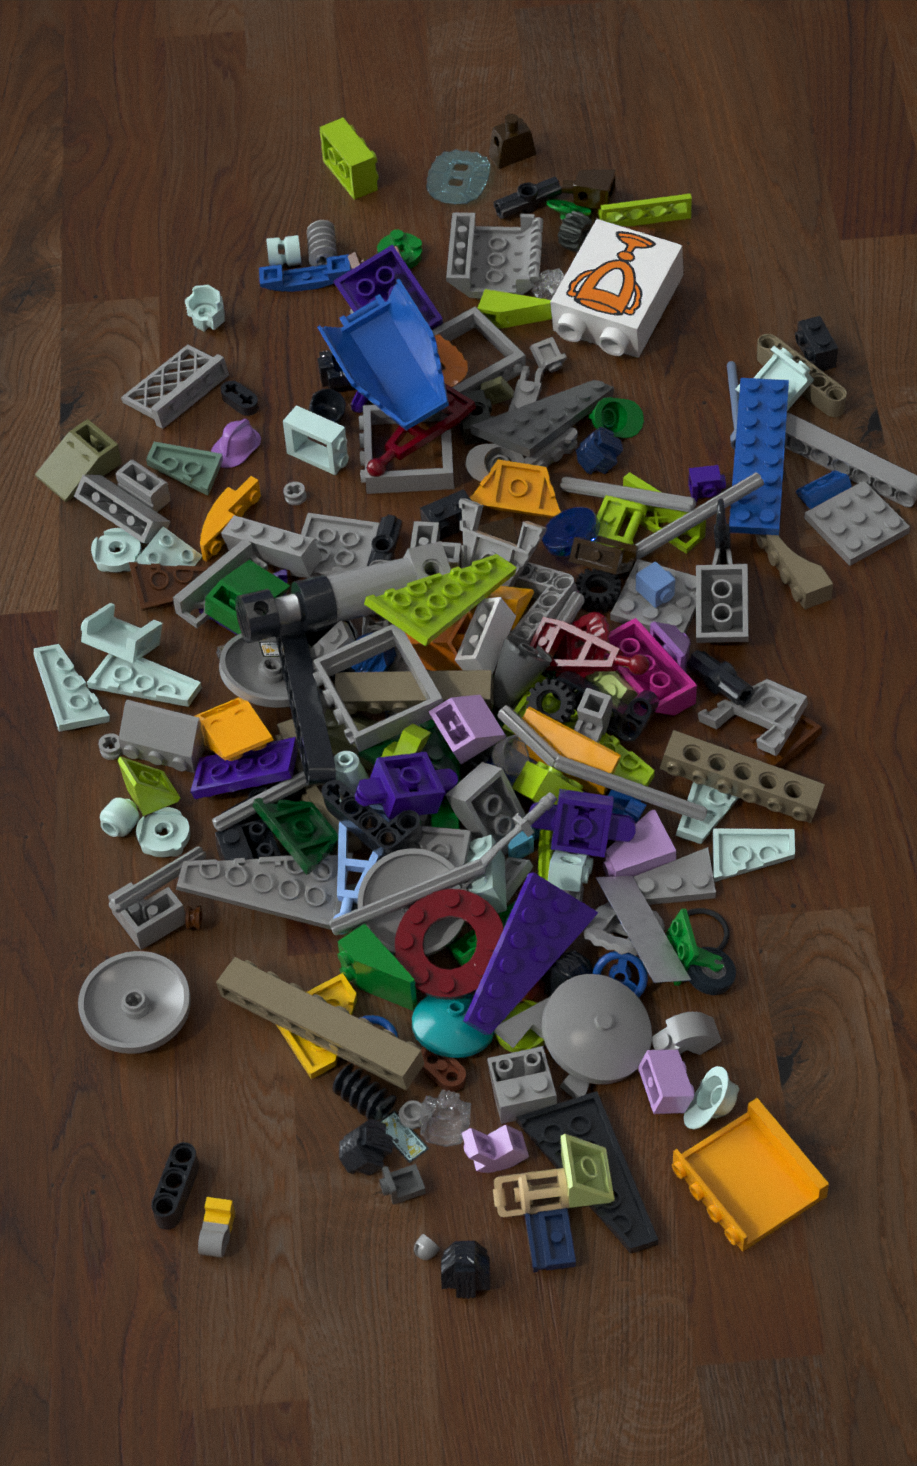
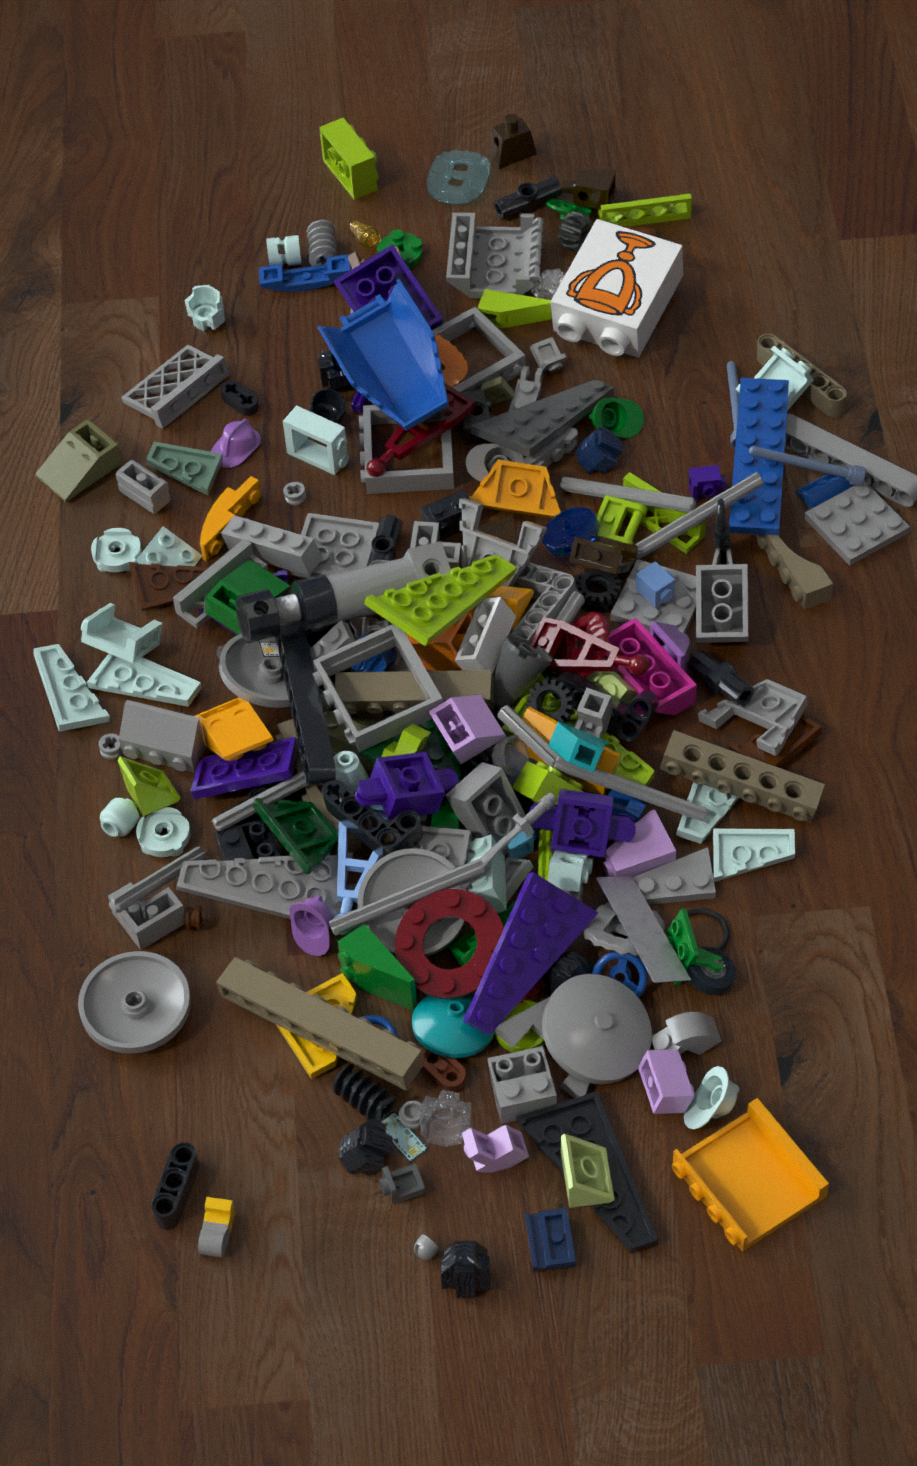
(120, 507): light grey brick -> none
(311, 925): none -> medium lavender piece
(365, 234): none -> clear yellow cone
(526, 1193): tan piece -> none
(577, 746): none -> teal slope
(817, 343): black brick -> none
(853, 474): none -> sand blue piece

